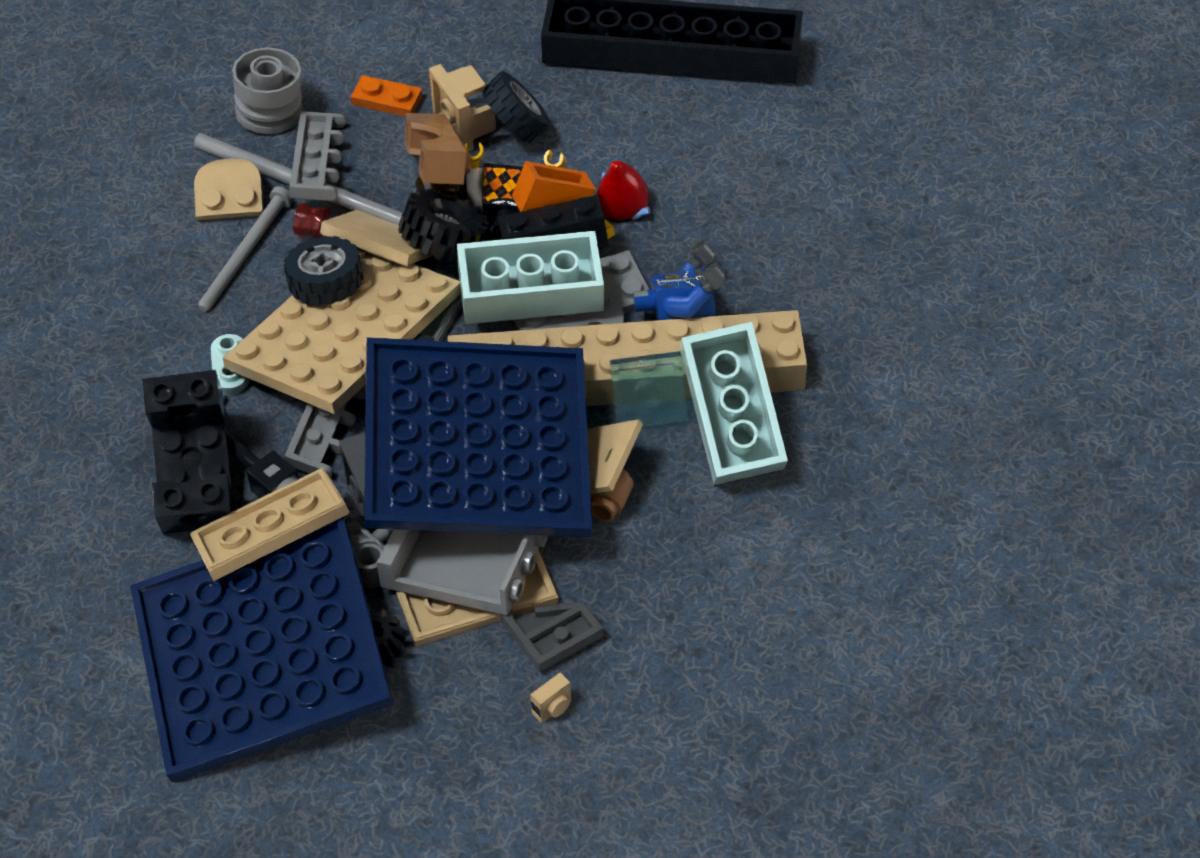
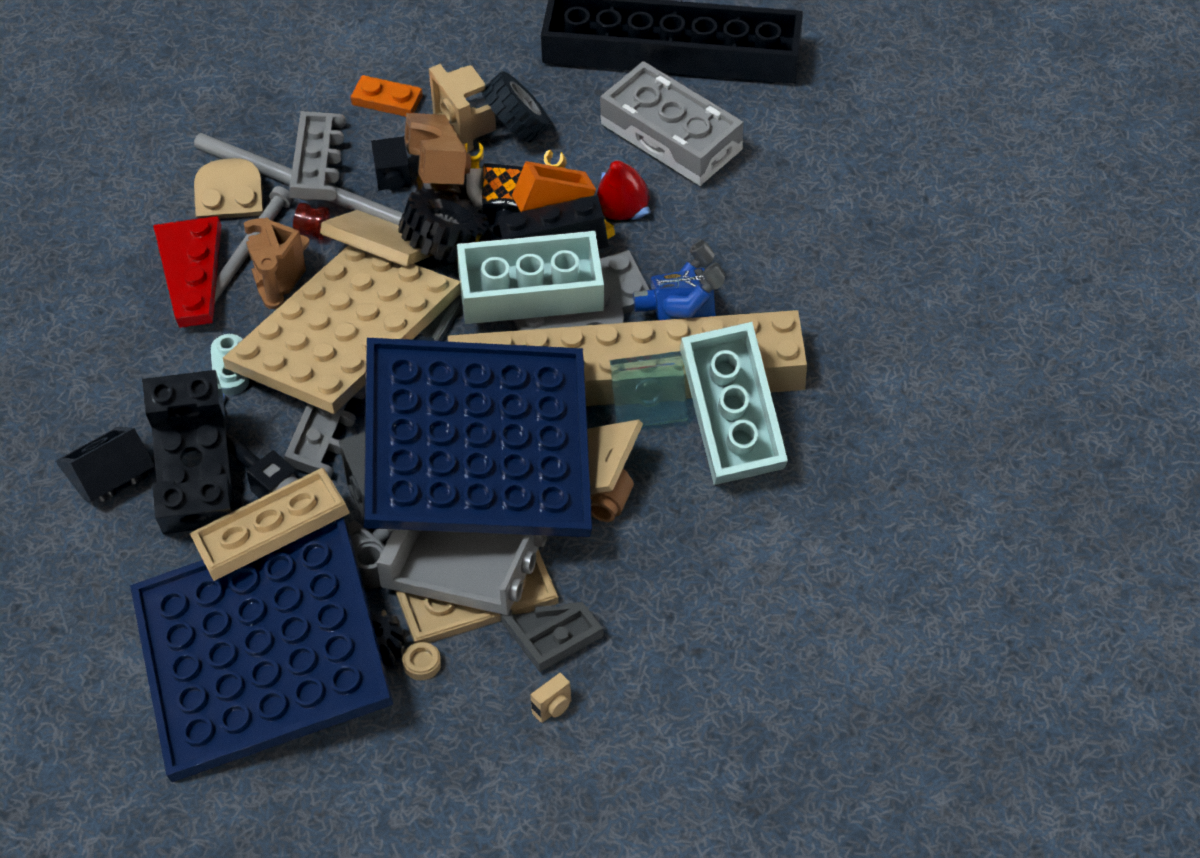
(106, 464): none -> black slope
(190, 267): none -> red wing
(267, 90): light grey wheel -> none
(276, 258): none -> medium nougat piece
(323, 270): black wheel -> none
(391, 163): none -> black brick
(421, 661): none -> tan tile
(671, 123): none -> light grey piece

